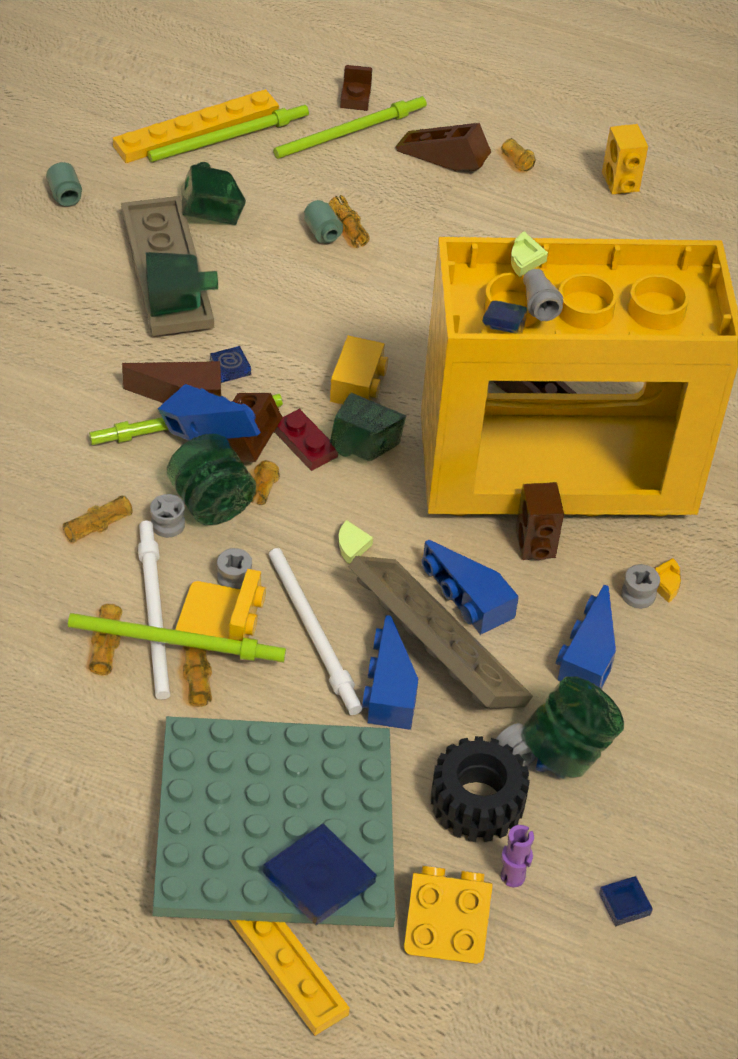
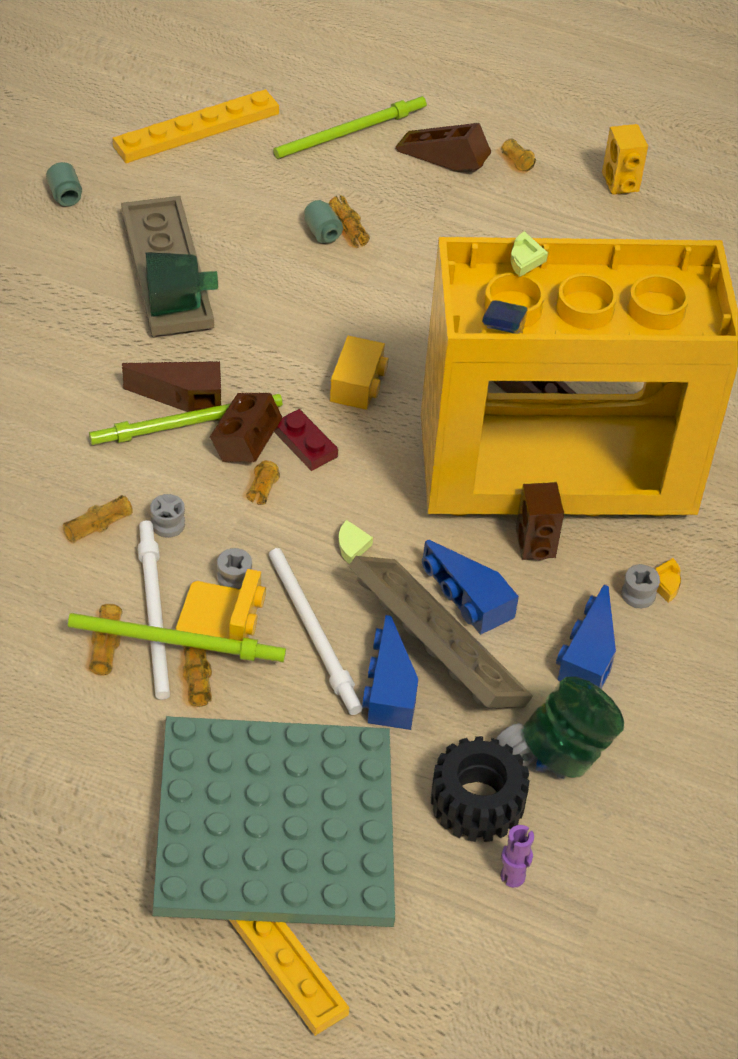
(198, 412): blue slope -> none
(211, 195): clear green torso -> none
(211, 479): clear green wheel -> none
(232, 363): clear blue tile -> none
(278, 117): lime bar -> none
(319, 874): clear blue tile -> none
(356, 87): reddish brown bracket -> none
(366, 428): clear green torso -> none
(448, 915): yellow bracket -> none
(542, 296): light grey cone -> none
(625, 901): clear blue tile -> none

